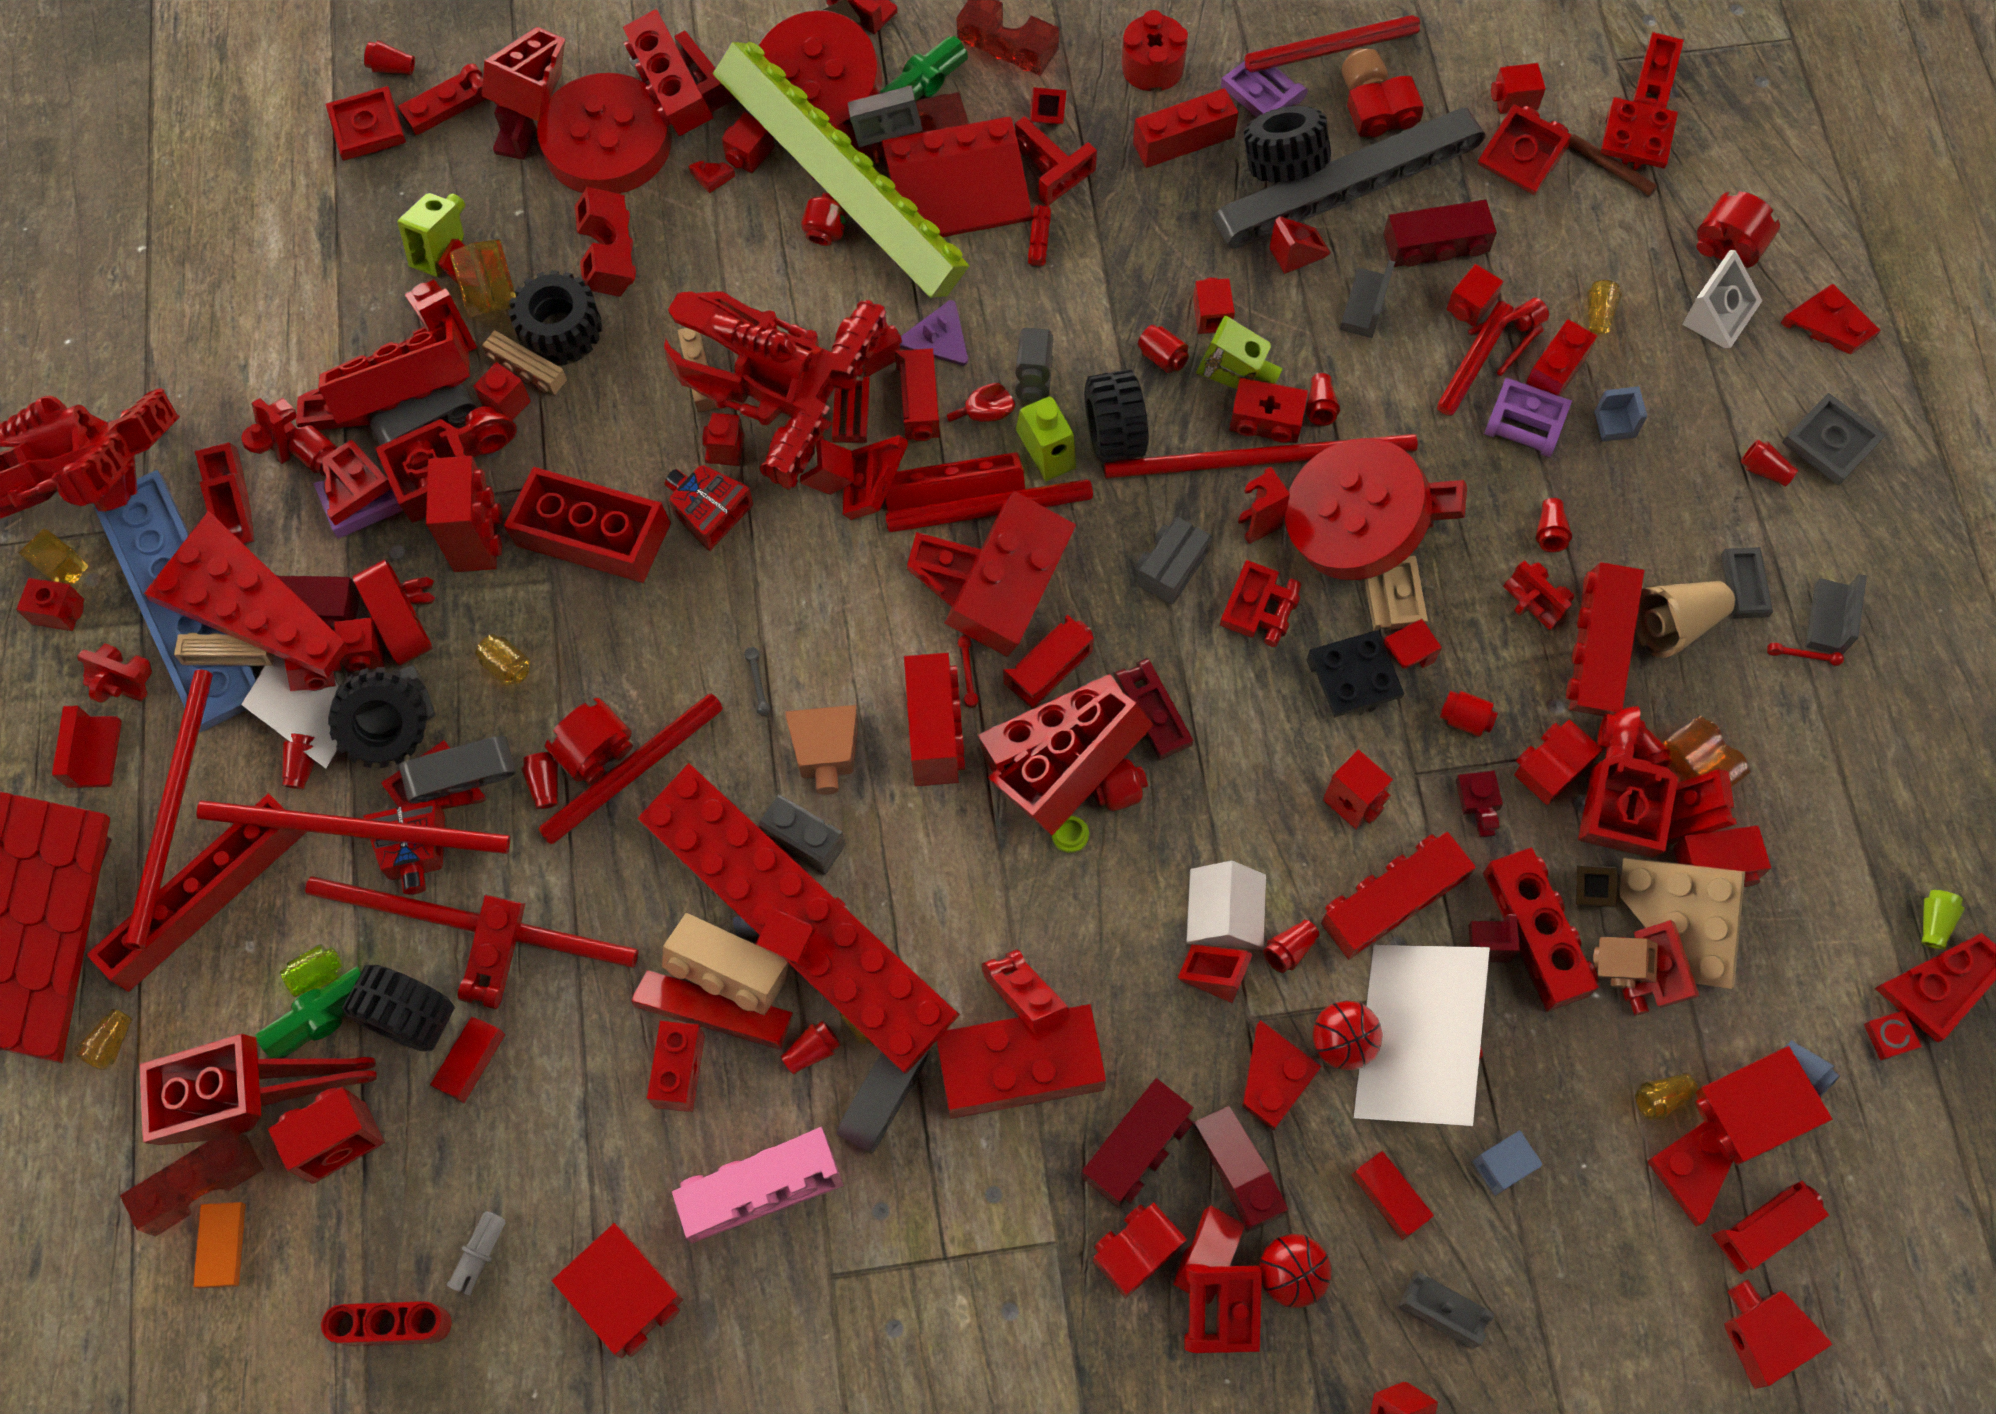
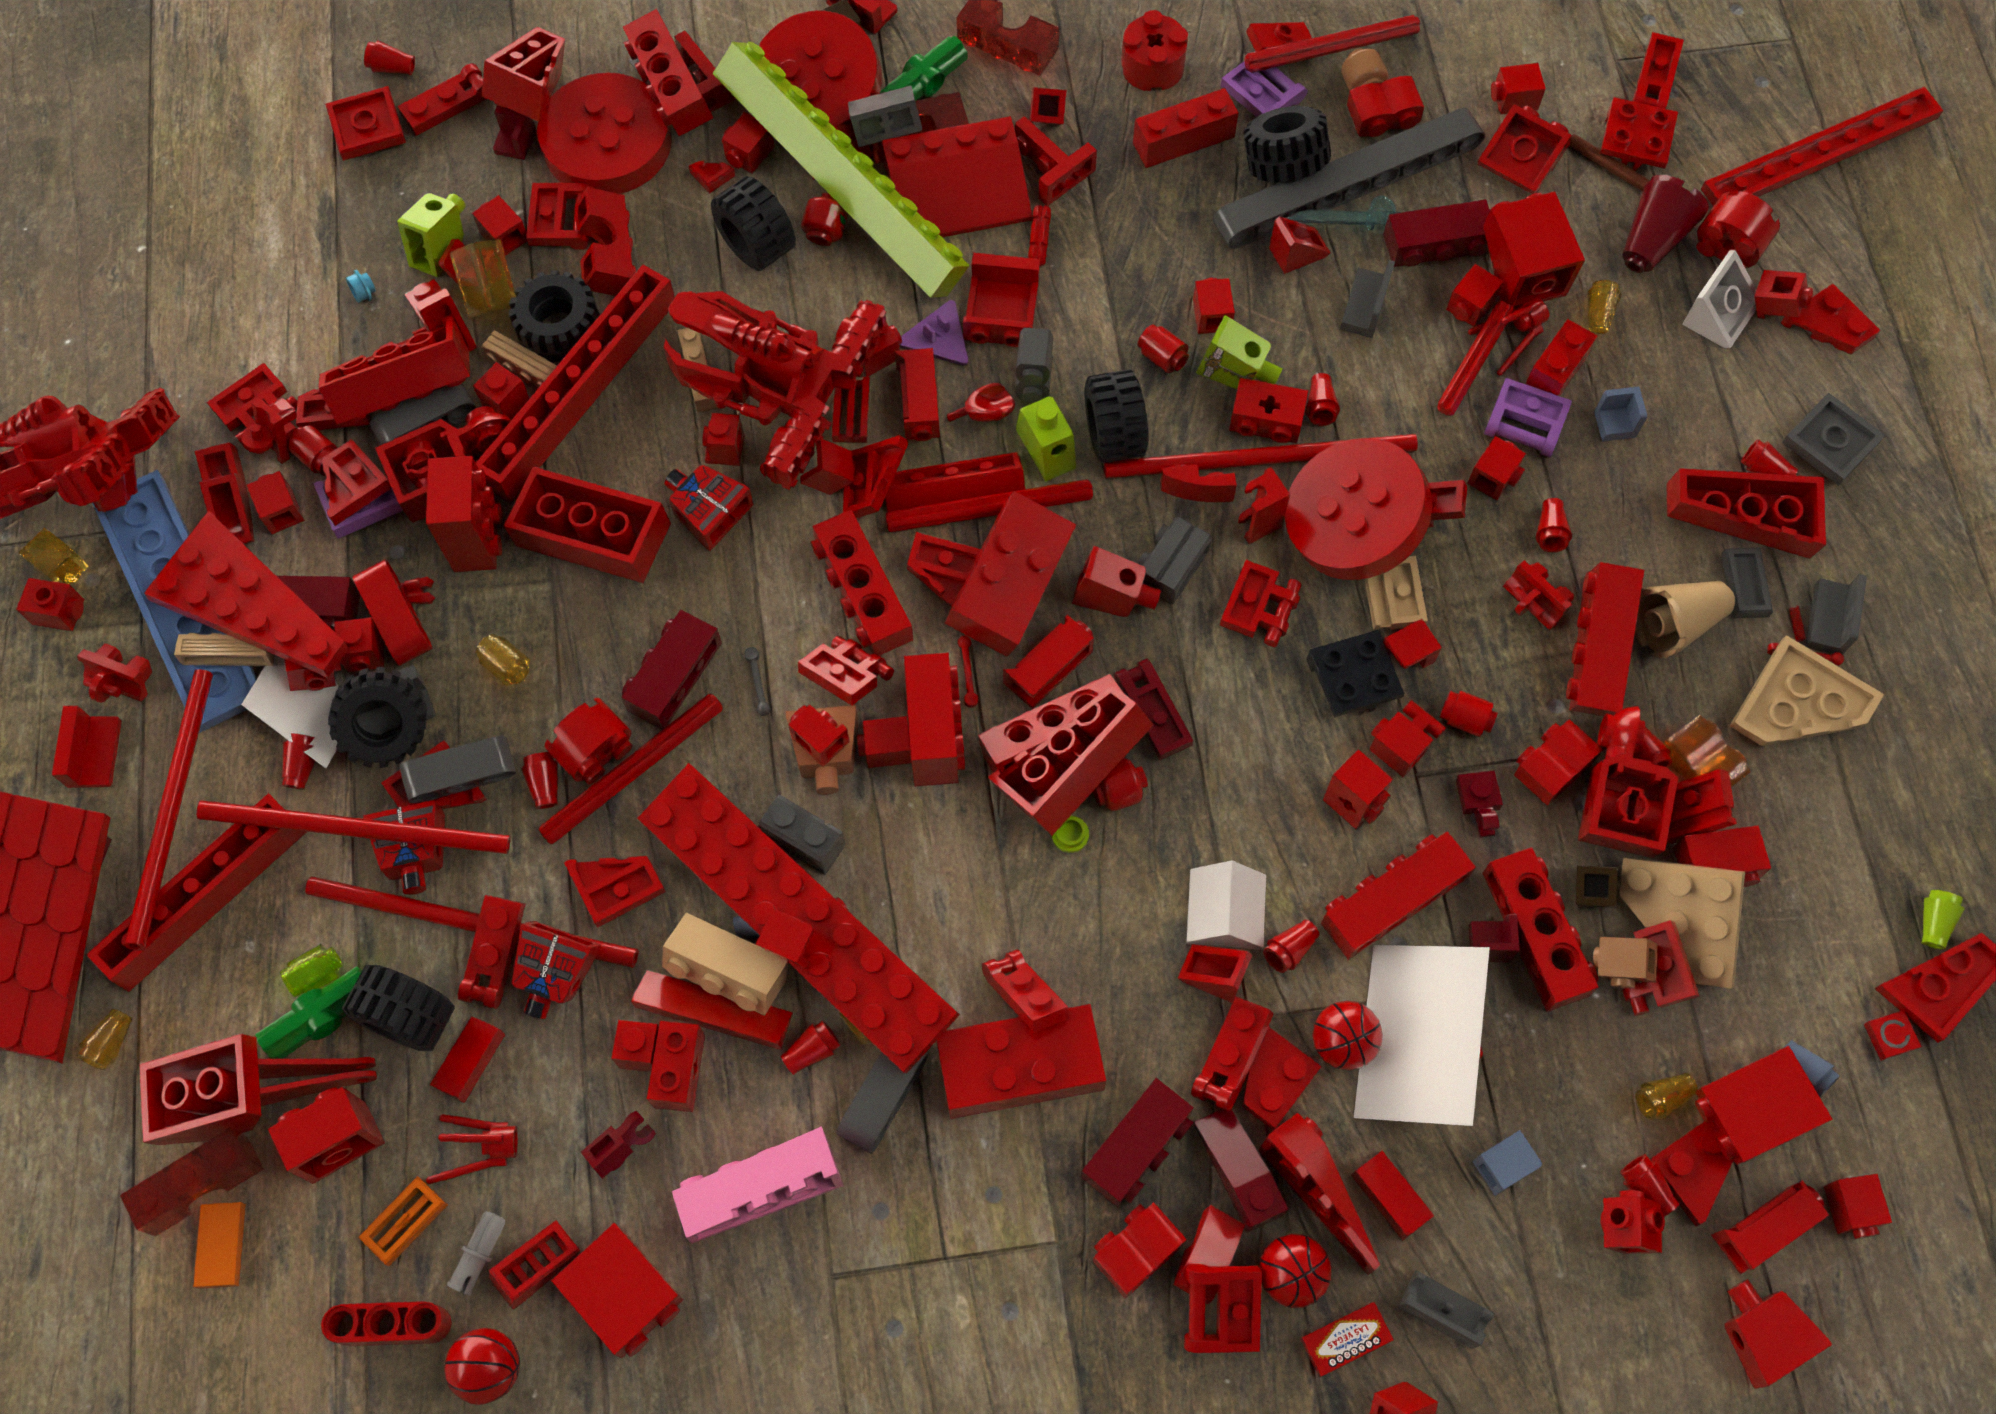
(234, 403): none -> red plate
(275, 502): none -> red brick
(360, 286): none -> medium azure plate
(413, 1231): none -> orange tile
(482, 1366): none -> red piece
(498, 1141): none -> red plant
(499, 221): none -> red brick
(499, 1273): none -> red slope
(548, 215): none -> red plate
(550, 965): none -> red torso
(576, 382): none -> red brick
(613, 1145): none -> dark red plate
(614, 885): none -> red wing
(635, 1045): none -> red brick
(671, 669): none -> dark red brick
(753, 223): none -> black tyre
(818, 733): none -> red brick
(840, 674): none -> red plate
(843, 535): none -> red brick
(885, 742): none -> red brick
(1001, 298): none -> red panel
(1113, 584): none -> red torso
(1185, 483): none -> red slope
(1233, 1053): none -> red plate
(1276, 34): none -> red plate
(1309, 1170): none -> red wedge
(1346, 1339): none -> tile
(1367, 218): none -> clear light blue sword
(1403, 741): none -> red brick
(1497, 468): none -> red brick
(1532, 248): none -> red slope
(1632, 1223): none -> red brick
(1647, 1177): none -> red cone
(1662, 221): none -> dark red cone
(1756, 507): none -> red wedge
(1782, 294): none -> red brick
(1800, 624): none -> red leg
(1803, 698): none -> tan plate
(1826, 147): none -> red plate
(1858, 1205): none -> red brick

